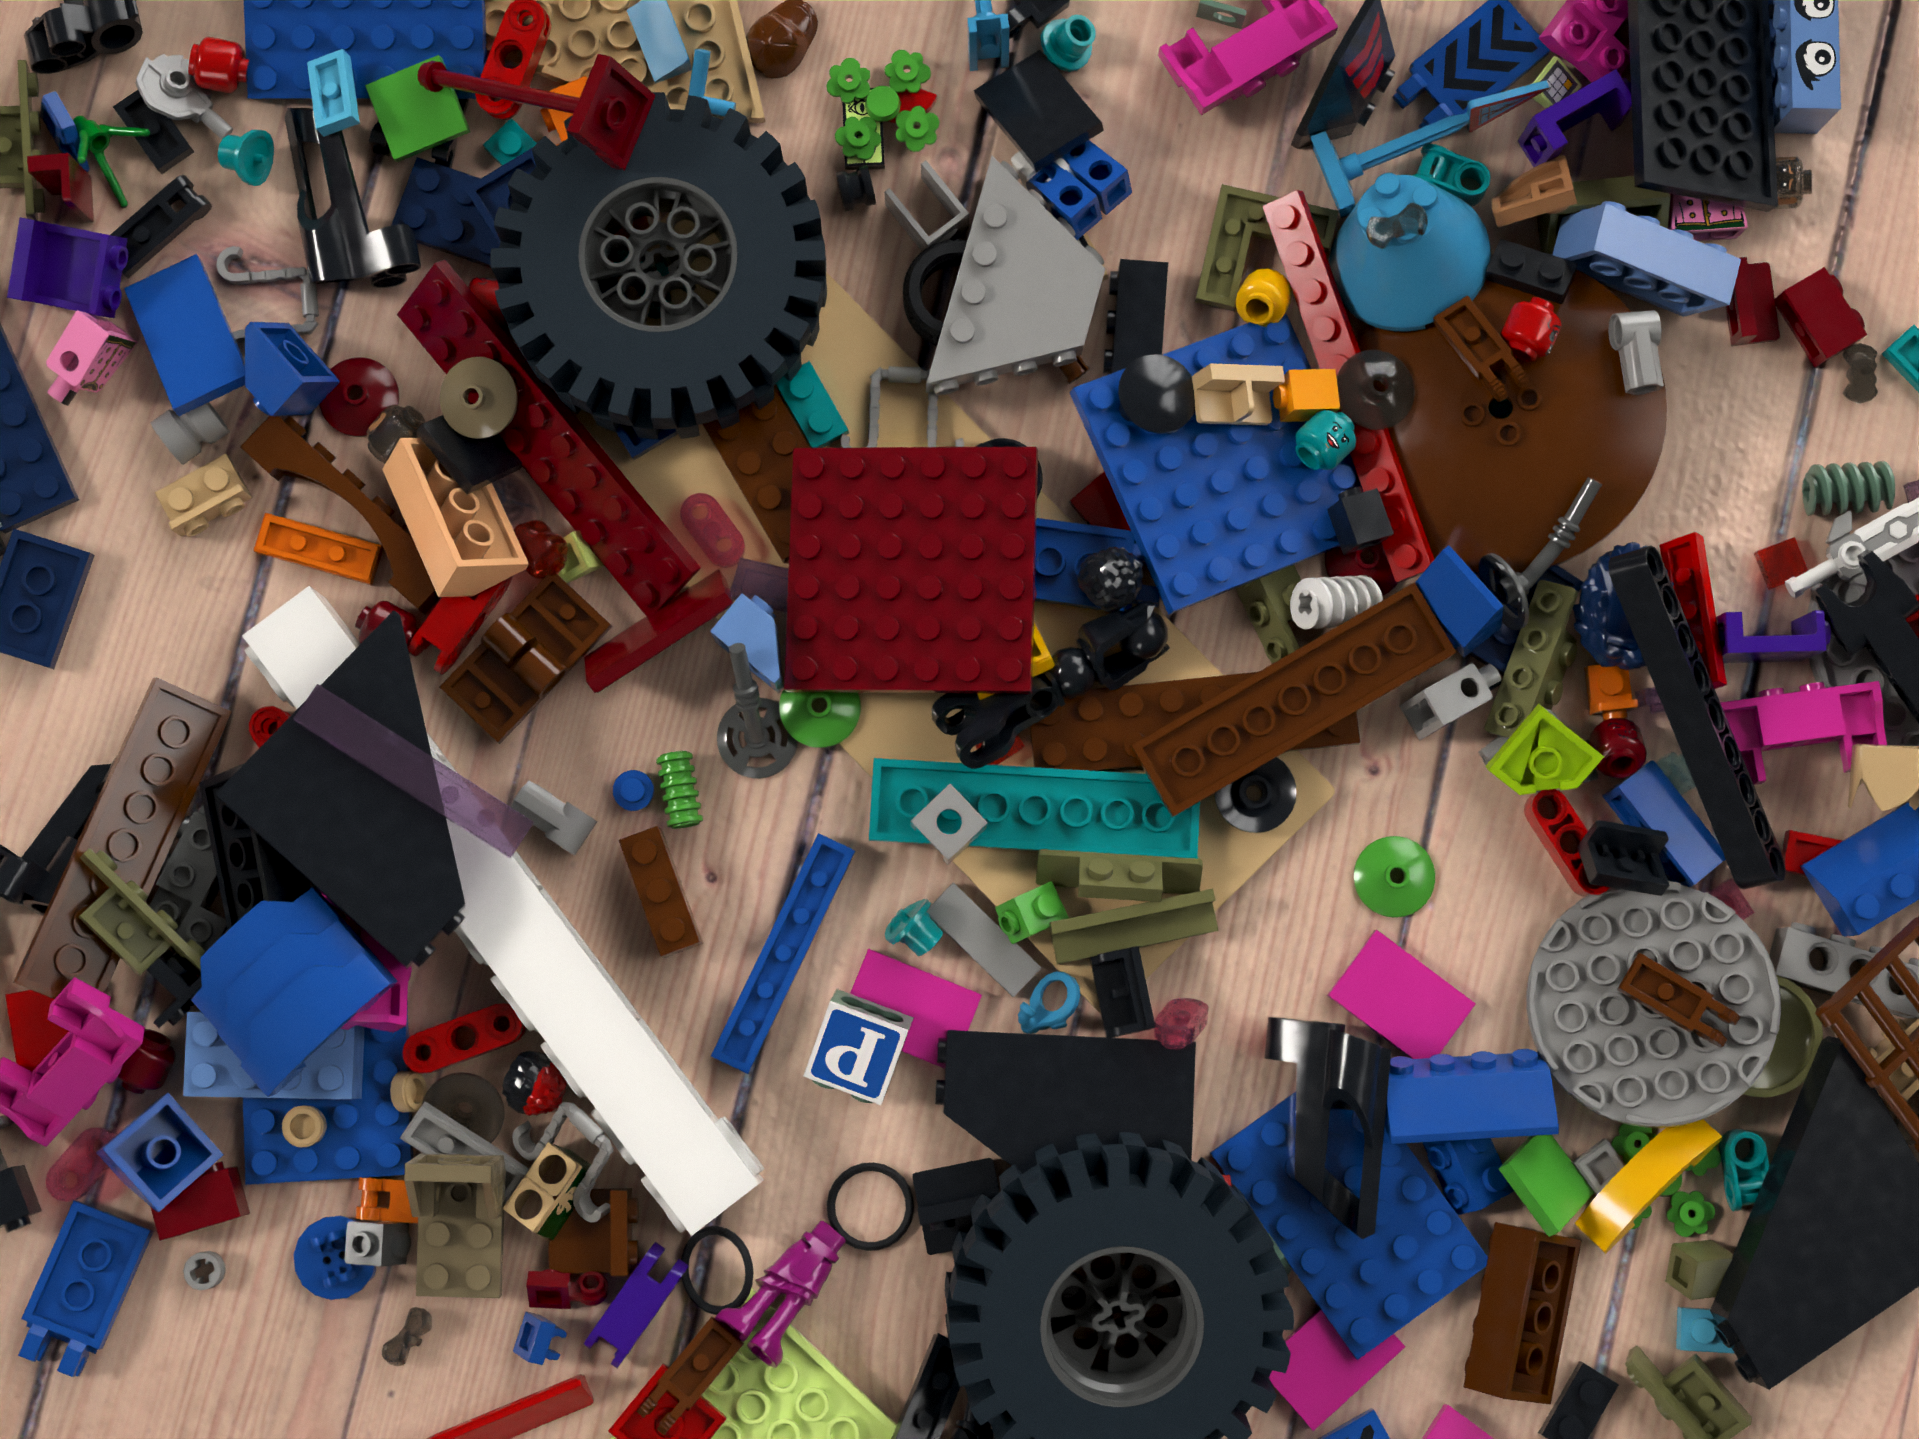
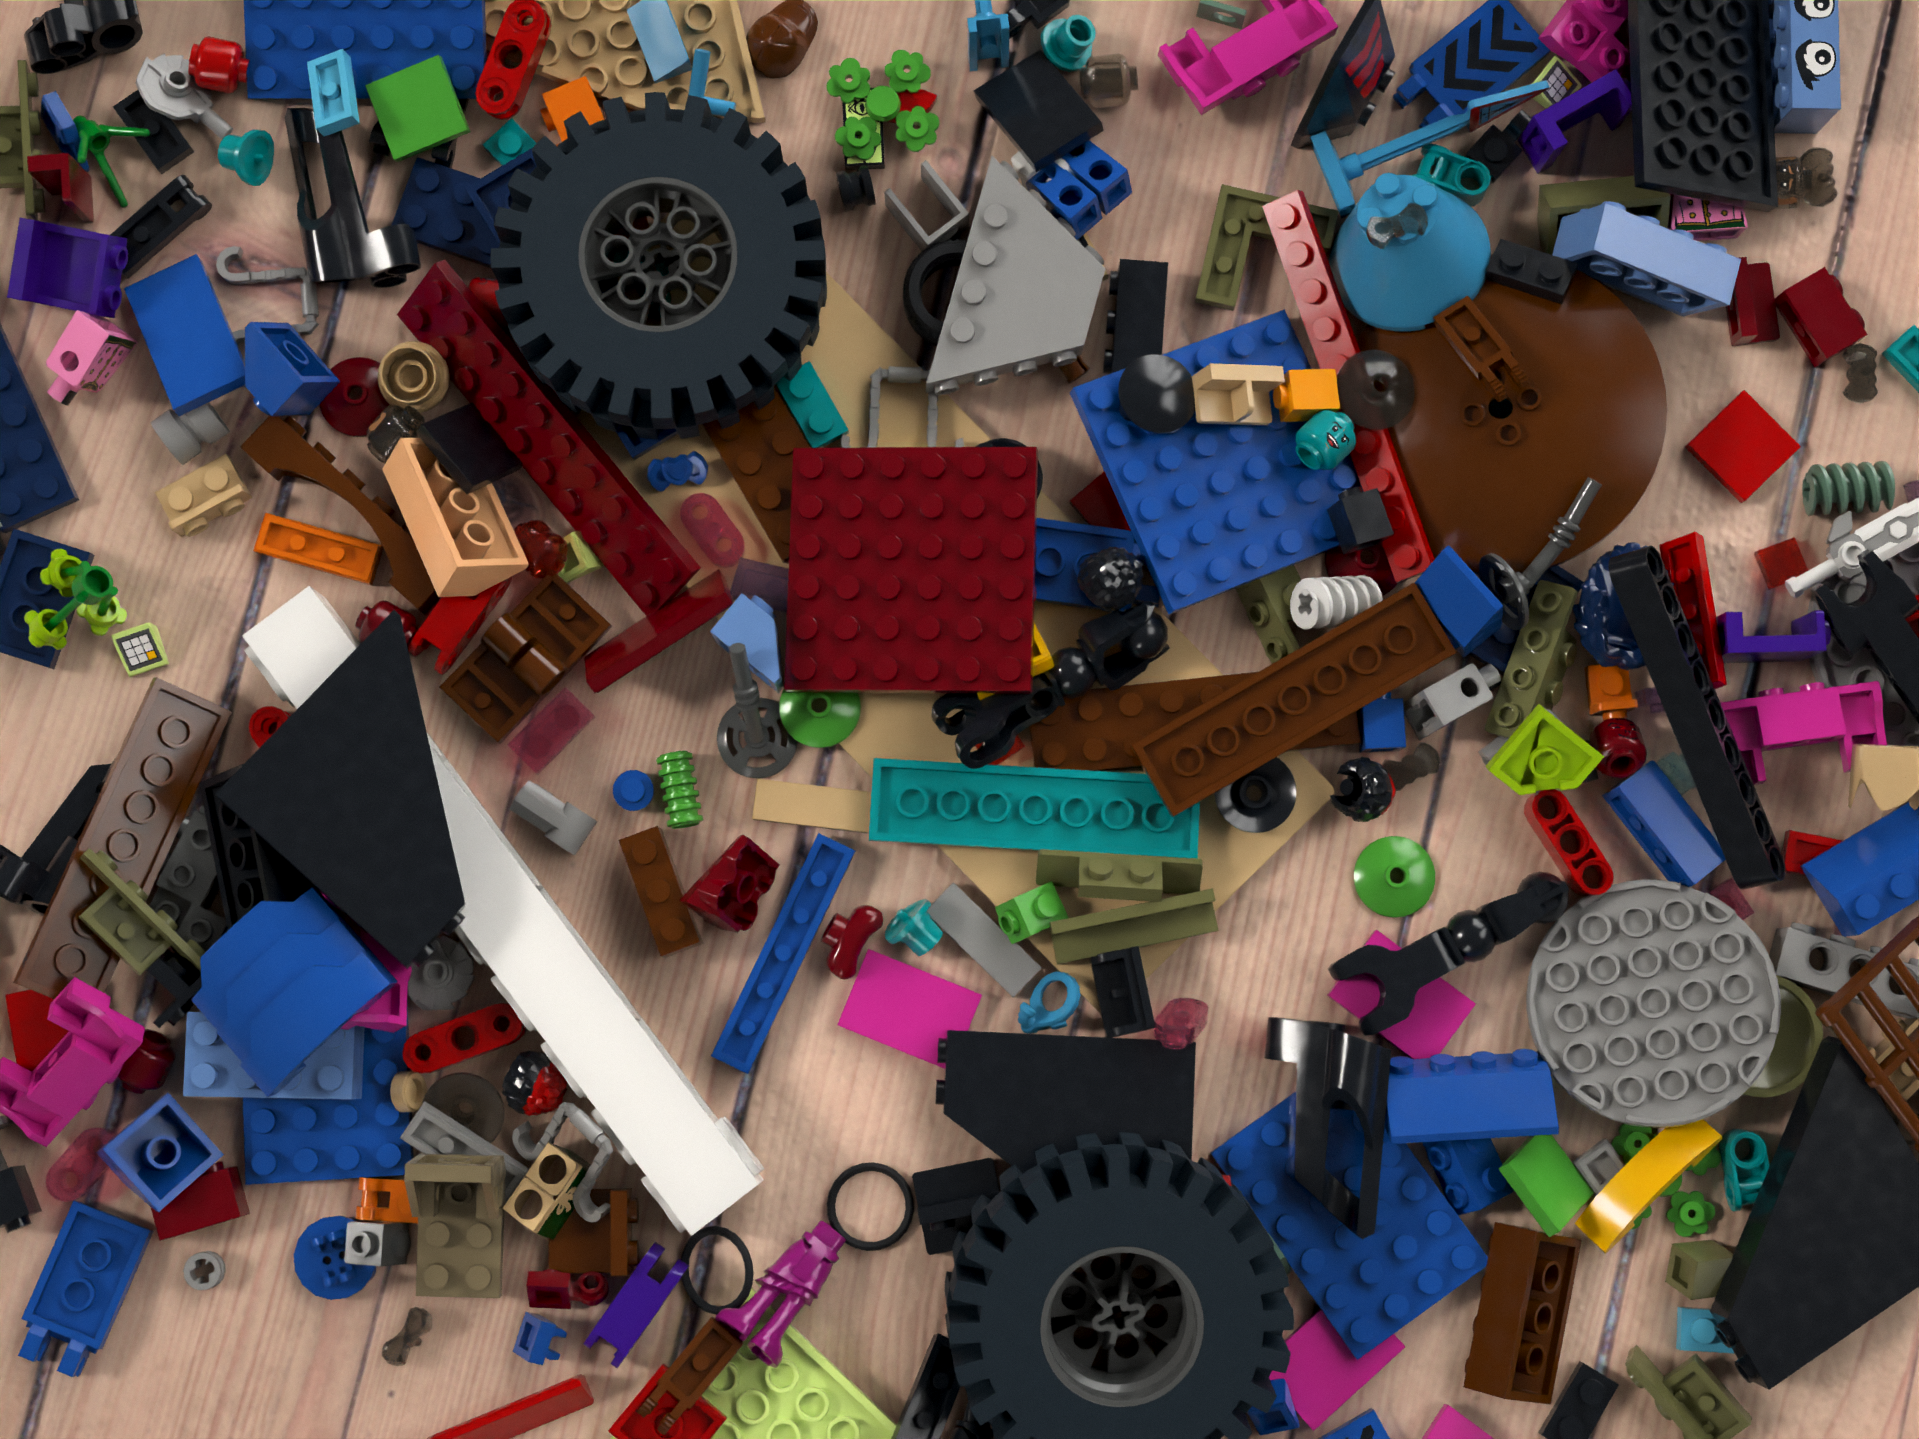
(92, 597): none -> lime plant
(140, 649): none -> slope
(304, 1126): tan tile -> none
(413, 376): none -> tan piece
(413, 771): clear purple tile -> none
(442, 976): none -> light grey piece
(495, 403): dark tan dish -> none
(551, 730): none -> clear pink plate
(603, 118): dark red tile -> none
(677, 470): none -> blue piece
(732, 886): none -> dark red slope
(812, 806): none -> tan tile
(848, 937): none -> dark red piece
(858, 1047): piece -> none
(949, 844): light grey piece -> none
(1107, 80): none -> clear smoke head
(1263, 297): yellow head -> none
(1280, 1415): none -> blue slope
(1366, 790): none -> black piece
(1382, 725): none -> blue brick
(1422, 762): none -> clear smoke piece
(1467, 938): none -> black piece
(1498, 148): none -> black plate
(1531, 329): red head -> none
(1536, 192): medium nougat plate -> none
(1624, 857): black bracket -> none
(1637, 340): light grey piece -> none
(1675, 998): reddish brown hinge -> none
(1742, 446): none -> red tile
(1823, 183): none -> clear smoke piece

